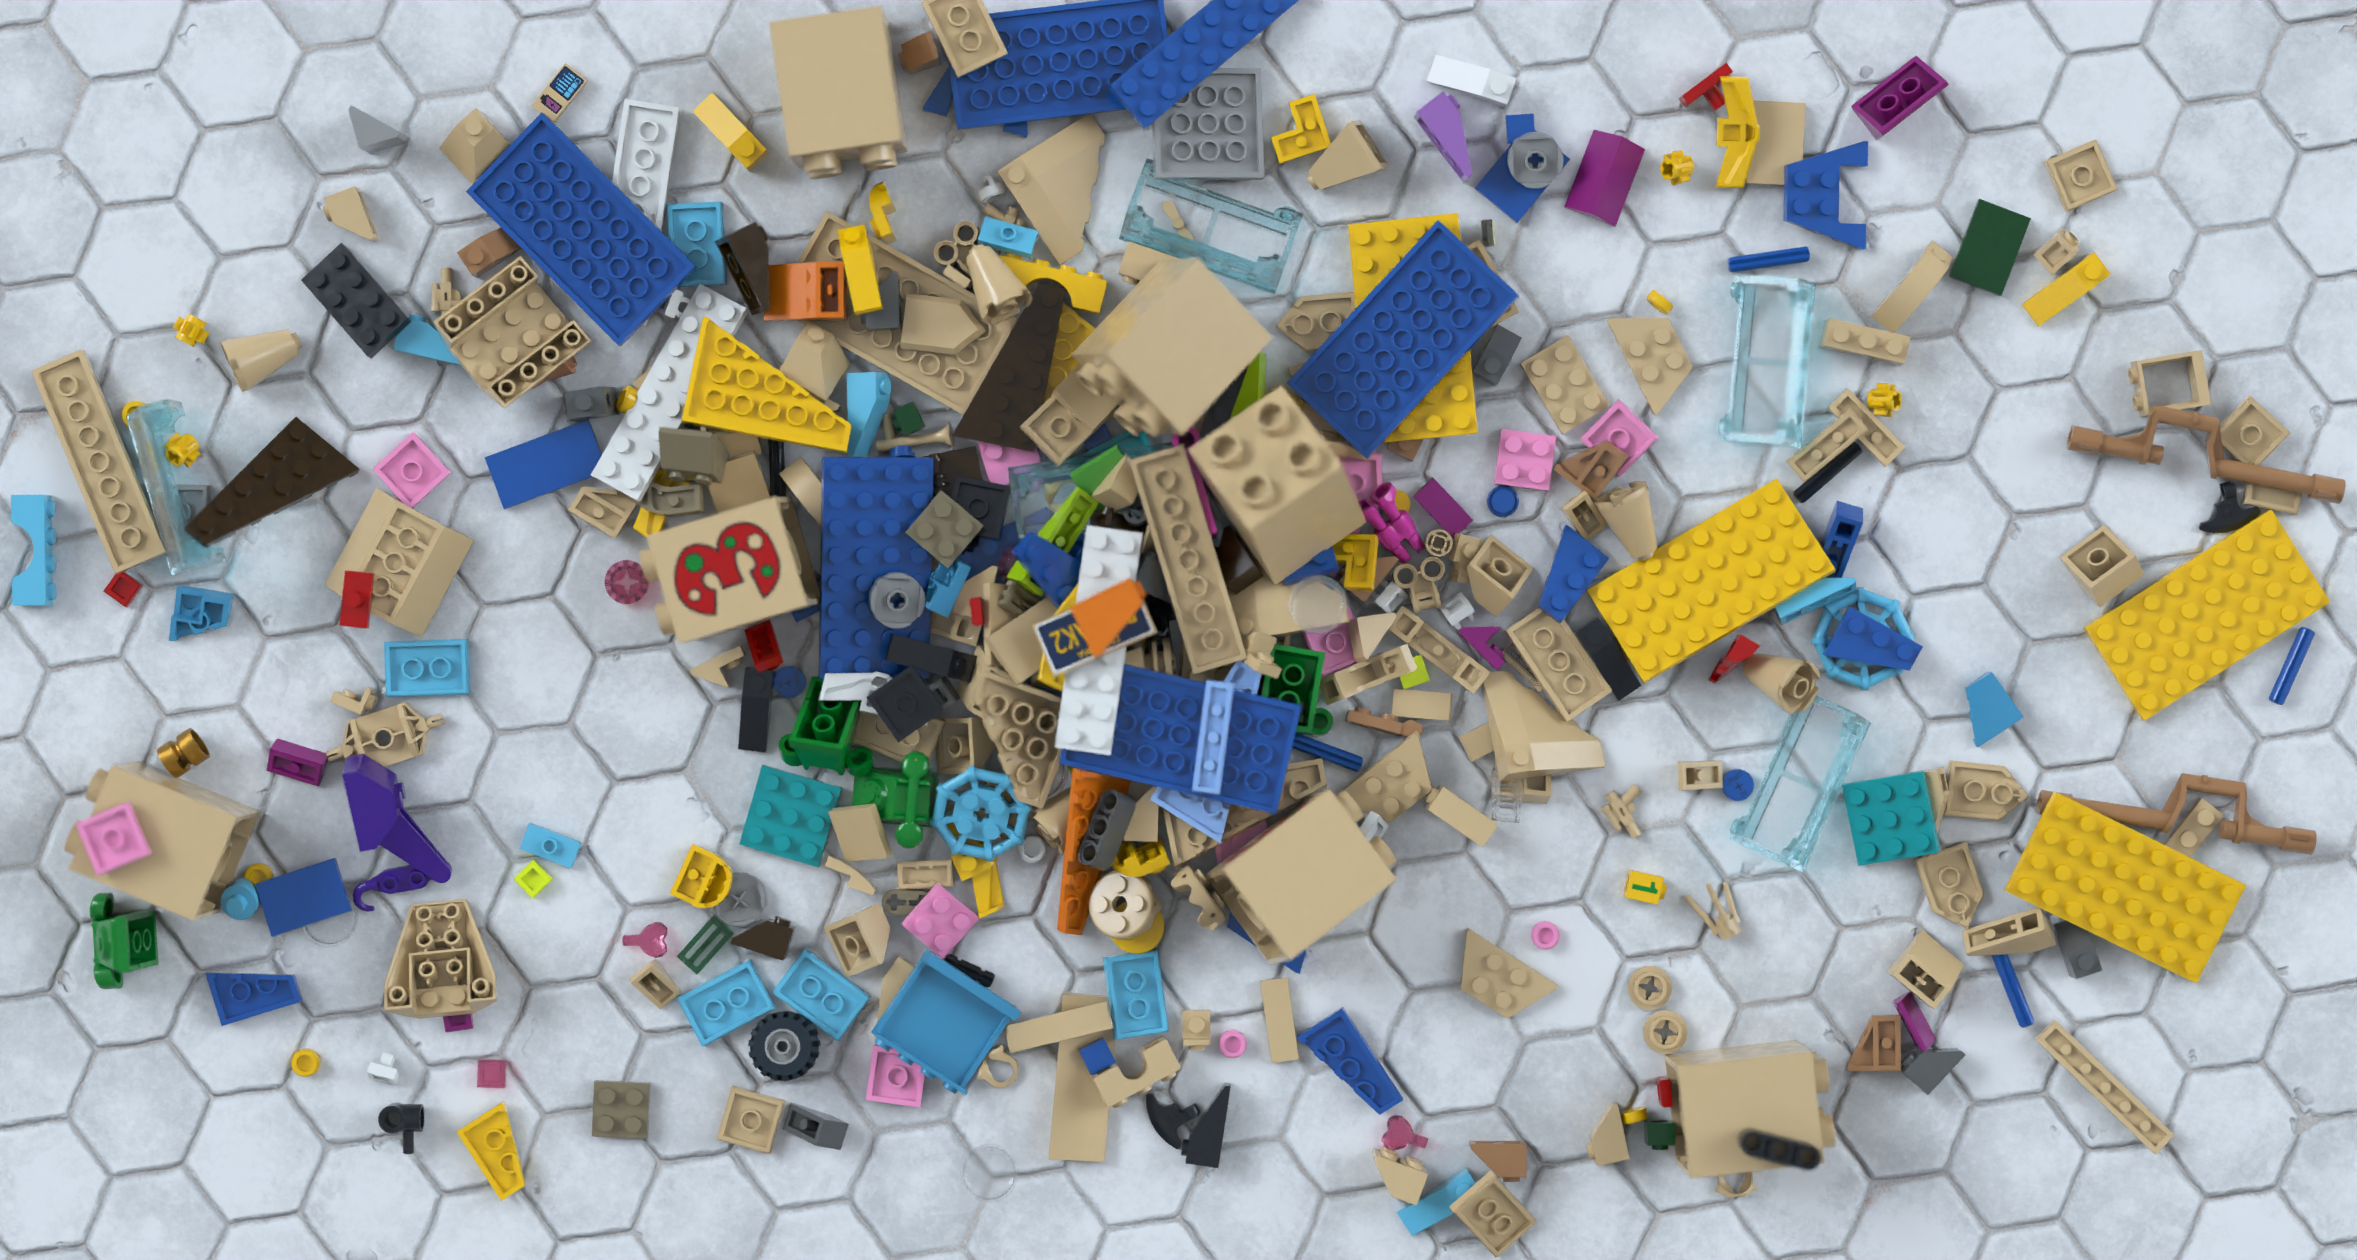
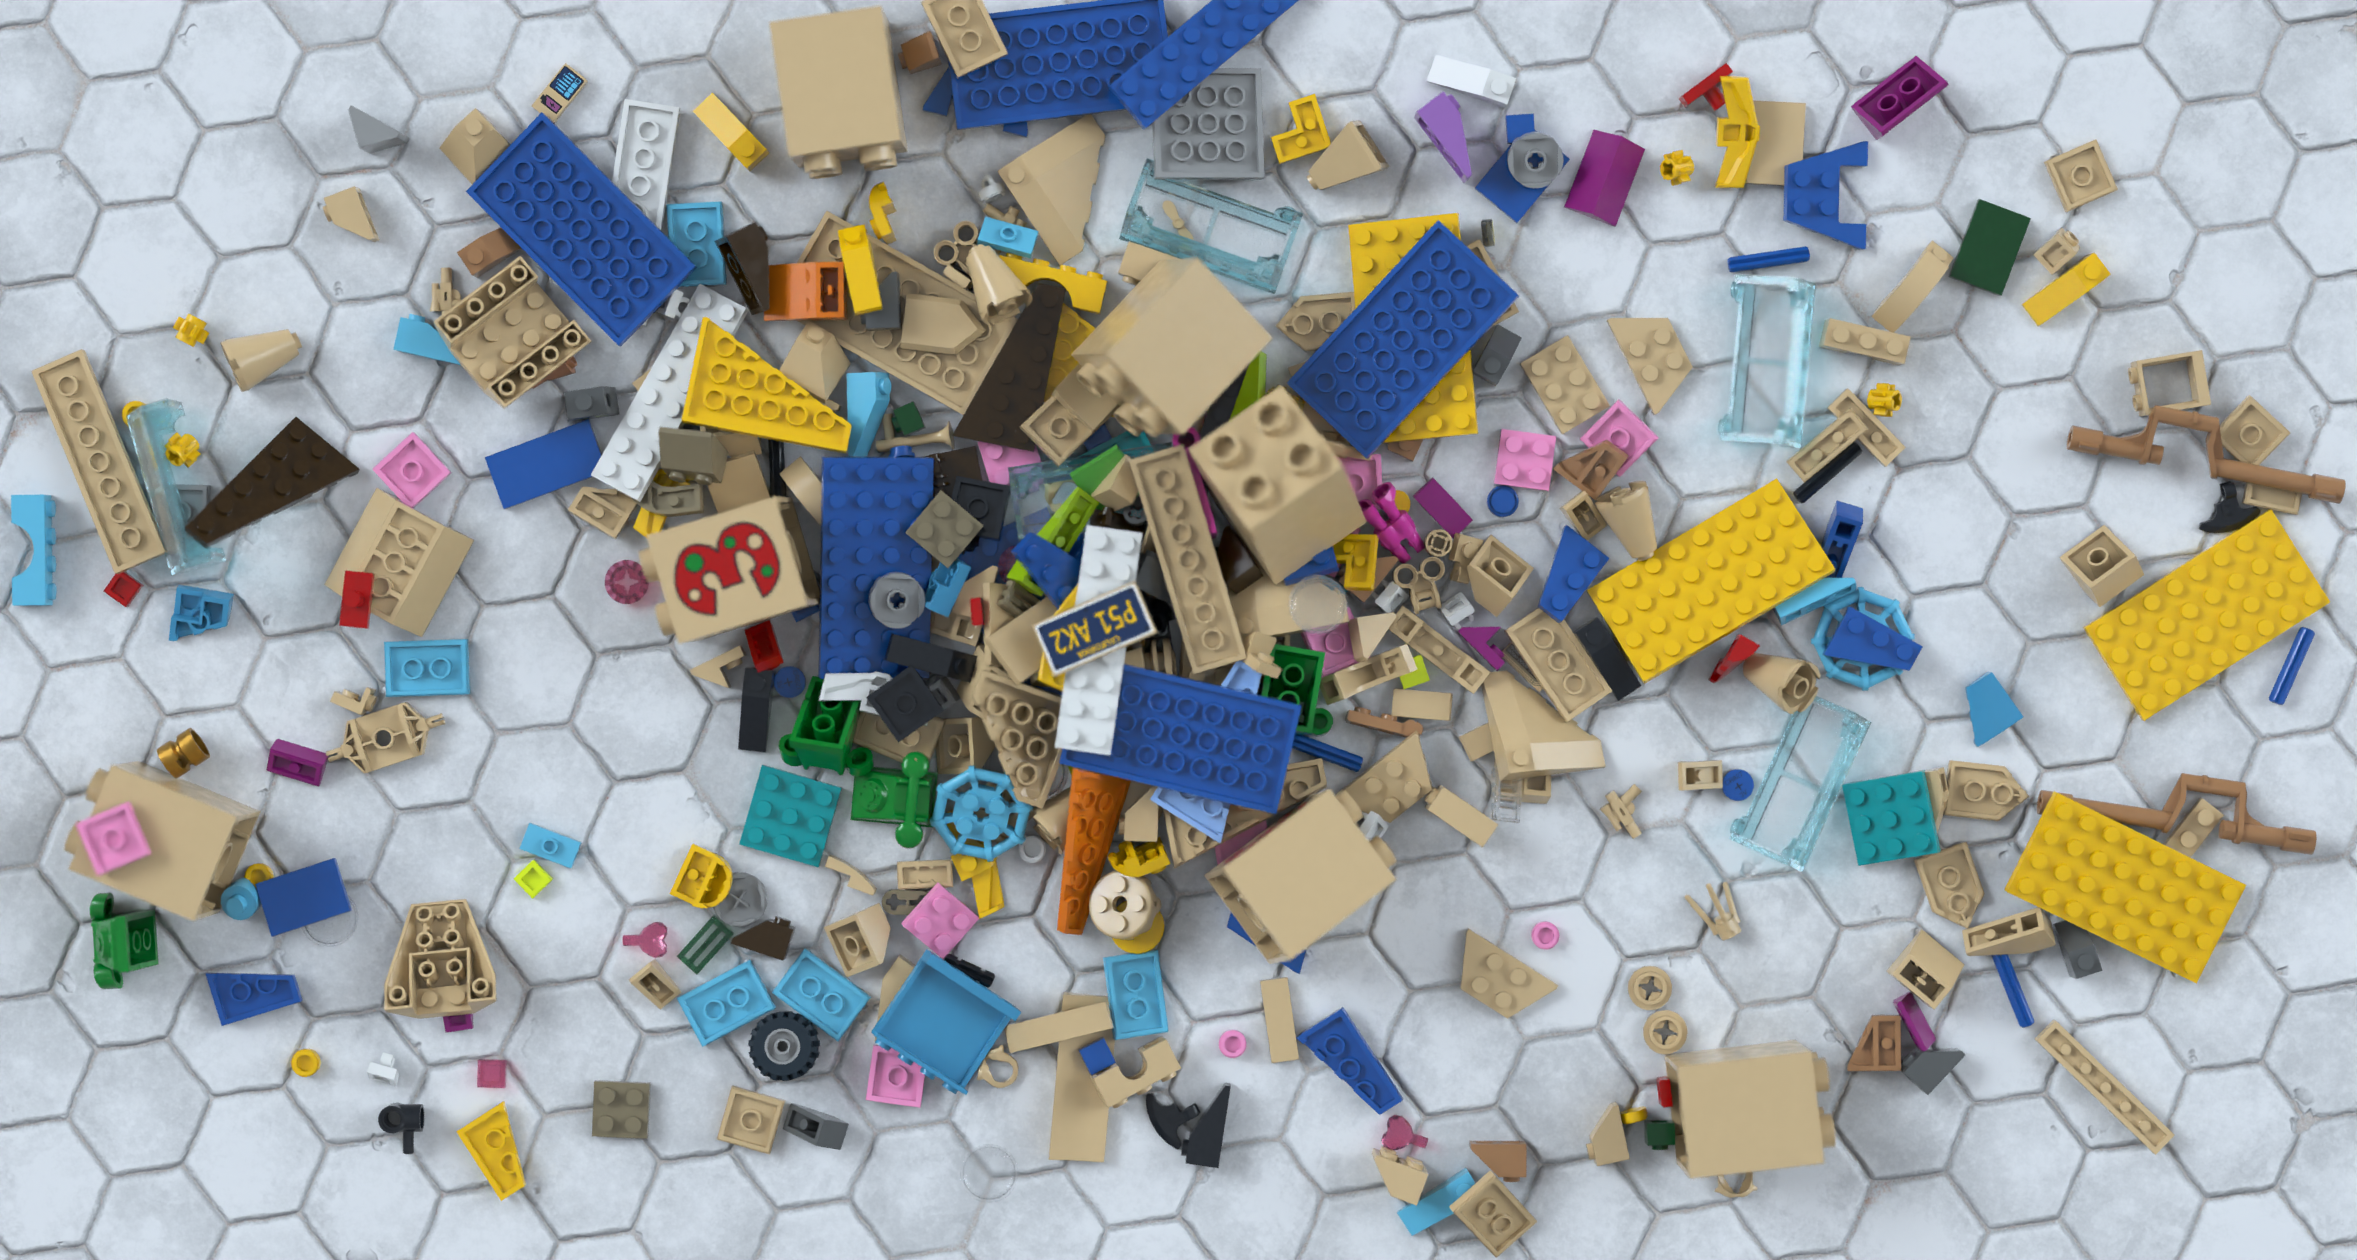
(356, 300): black plate -> none
(381, 820): dark purple slope -> none
(626, 399): yellow tile -> none
(860, 832): tan tile -> none
(1106, 829): dark grey beam -> none
(1108, 613): orange slope -> none
(1196, 1029): tan bracket -> none
(1212, 904): tan plate -> none
(1213, 737): light blue tile -> none
(1644, 887): yellow brick -> none
(1659, 302): yellow tile -> none
(1790, 1157): black beam -> none

